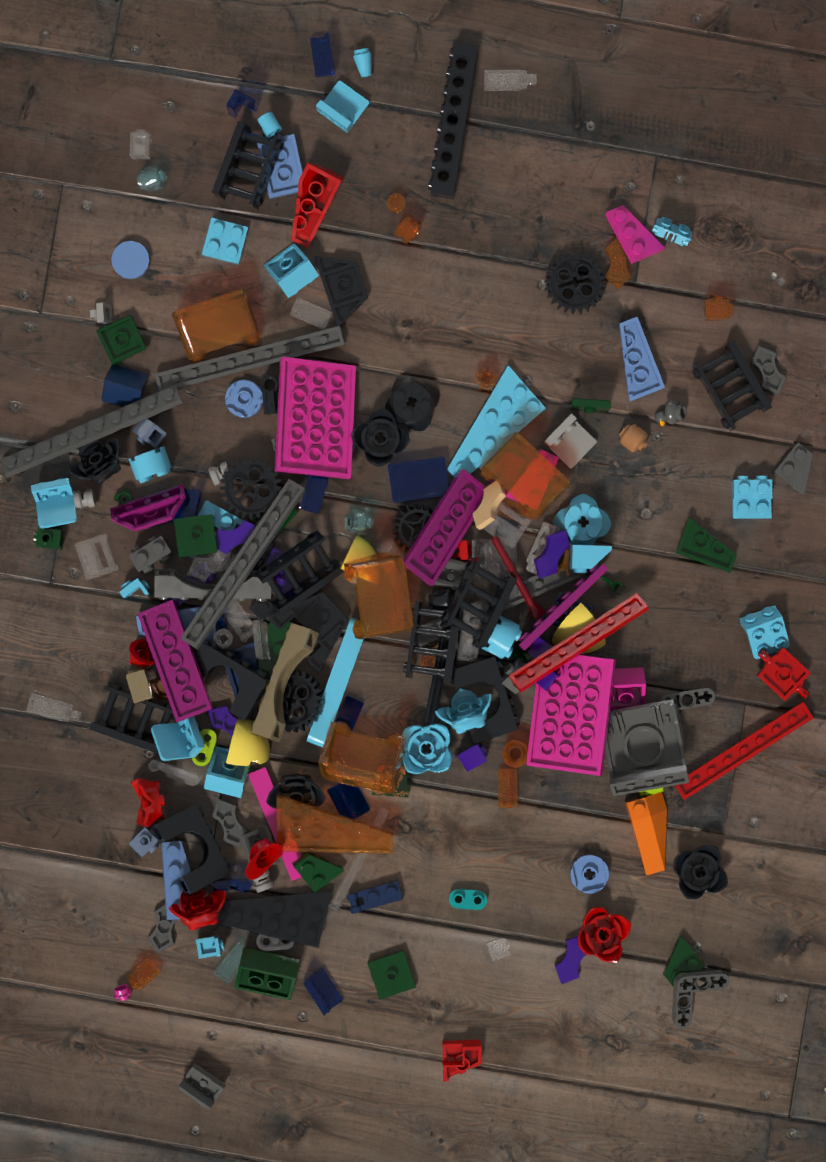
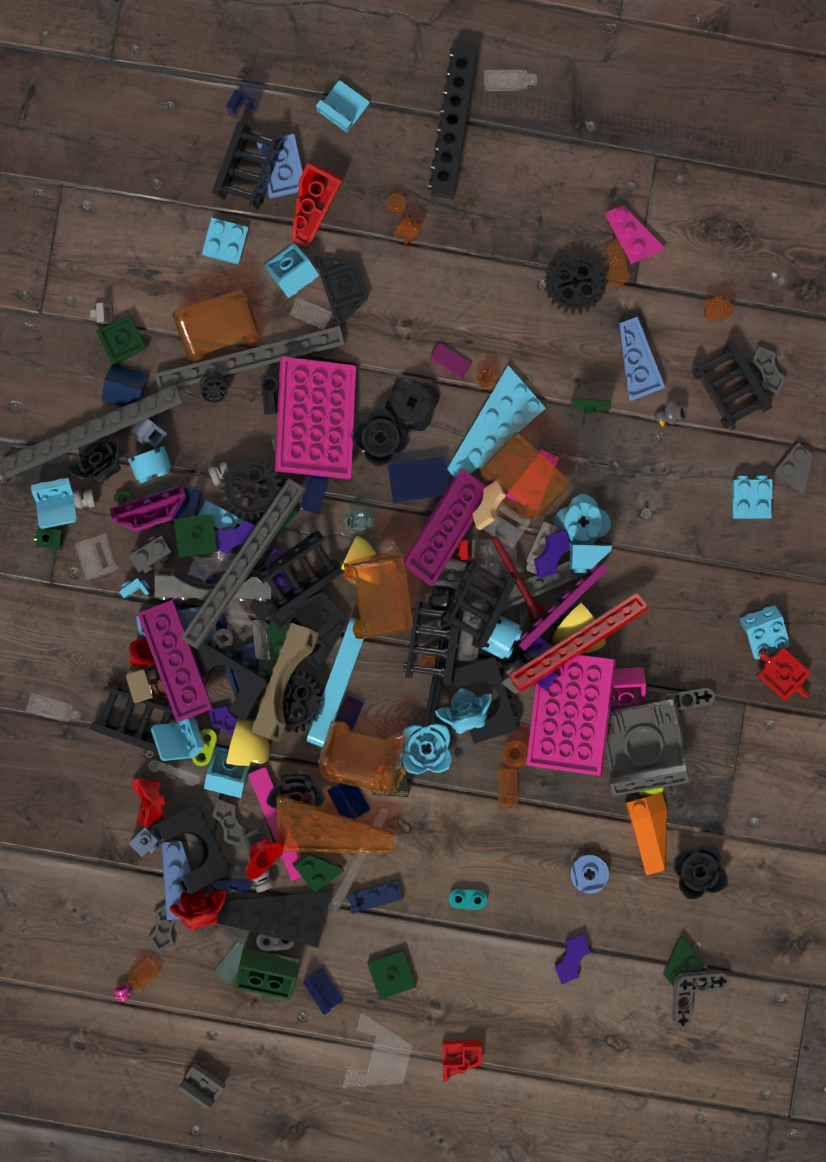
(130, 260): medium blue tile -> none
(140, 144): clear brick -> none
(151, 178): clear light blue head -> none
(210, 946): medium azure bracket -> none
(213, 386): none -> black wheel
(244, 398): medium blue tile -> none
(269, 125): medium azure piece -> none
(322, 56): clear blue panel -> none
(363, 61): medium azure cone -> none
(388, 1057): none -> clear wing
(402, 520): black gear -> none
(450, 361): none -> magenta slope
(473, 756): dark purple slope -> none
(498, 948): clear plate -> none
(564, 566): clear orange hand -> none
(570, 441): light grey bracket -> none
(614, 585): dark green hand -> none
(615, 929): red brick -> none
(633, 438): medium nougat head -> none
(682, 231): medium azure hinge -> none
(704, 548): dark green wing -> none
(745, 749): red plate -> none

